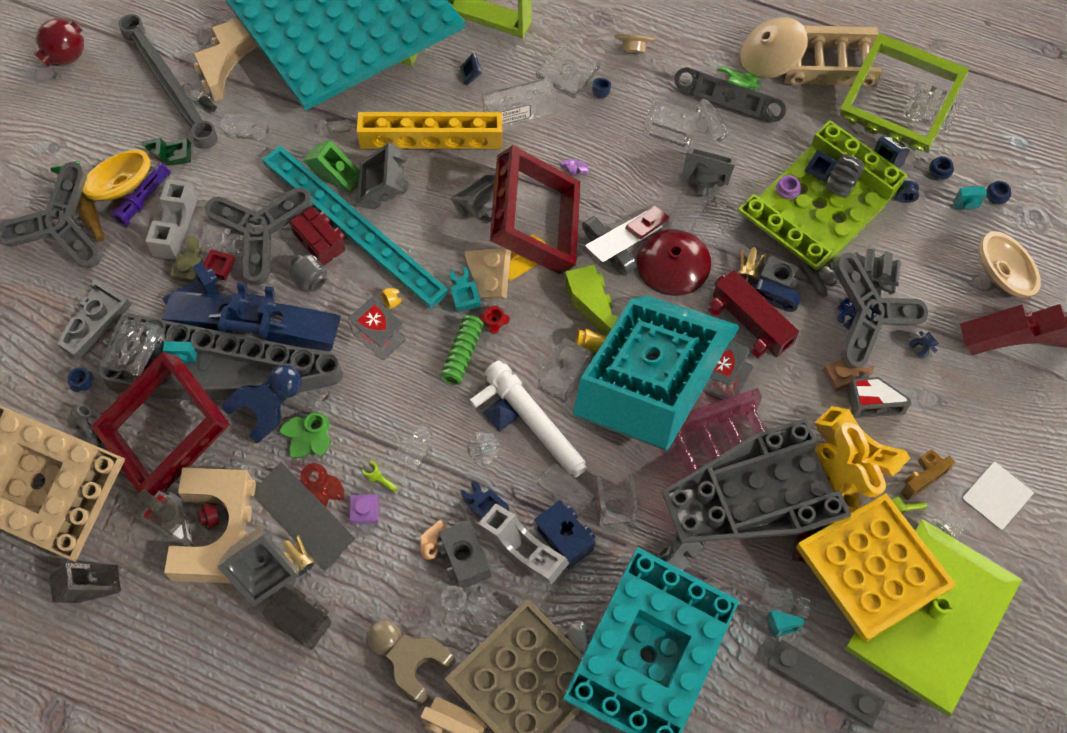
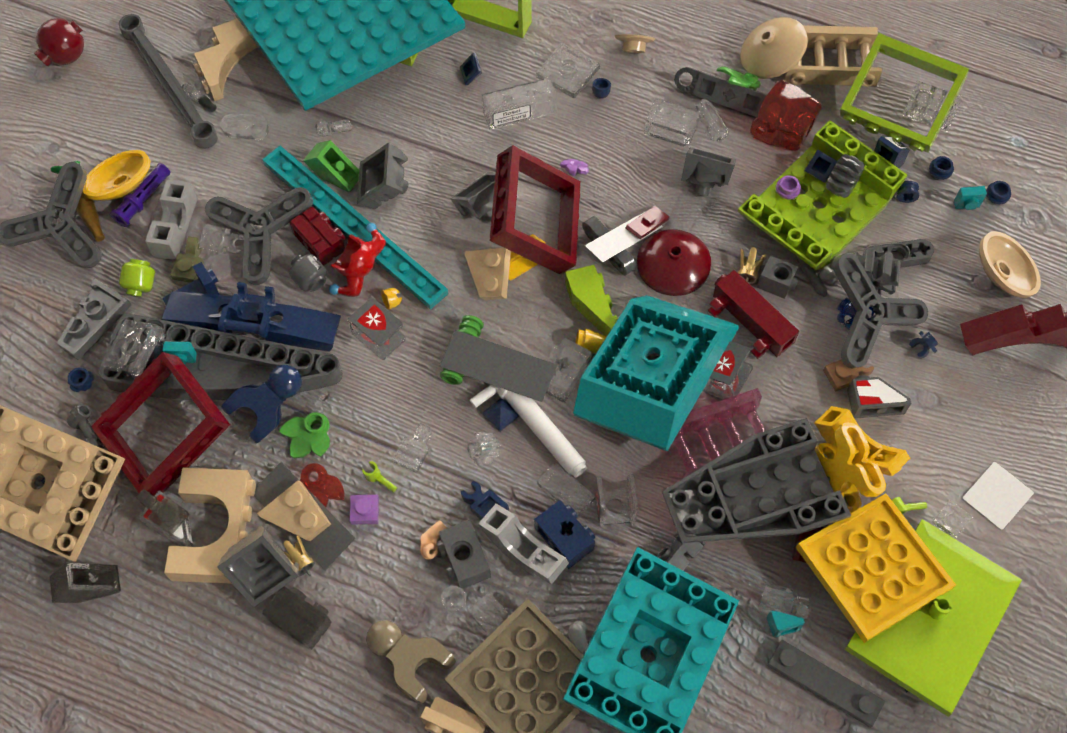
(137, 277): none -> lime head
(171, 152): dark green slope -> none
(208, 516): dark red plate -> none
(220, 263): dark red plate -> none
(296, 512): none -> tan wing
(357, 261): none -> red piece
(430, 130): yellow brick -> none
(464, 292): teal plate -> none
(494, 312): red plate -> none
(498, 365): none -> dark grey sticker
(778, 295): dark blue beam -> none
(785, 117): none -> clear red piece
(906, 249): none -> dark grey beam
(934, 468): pearl gold hinge -> none

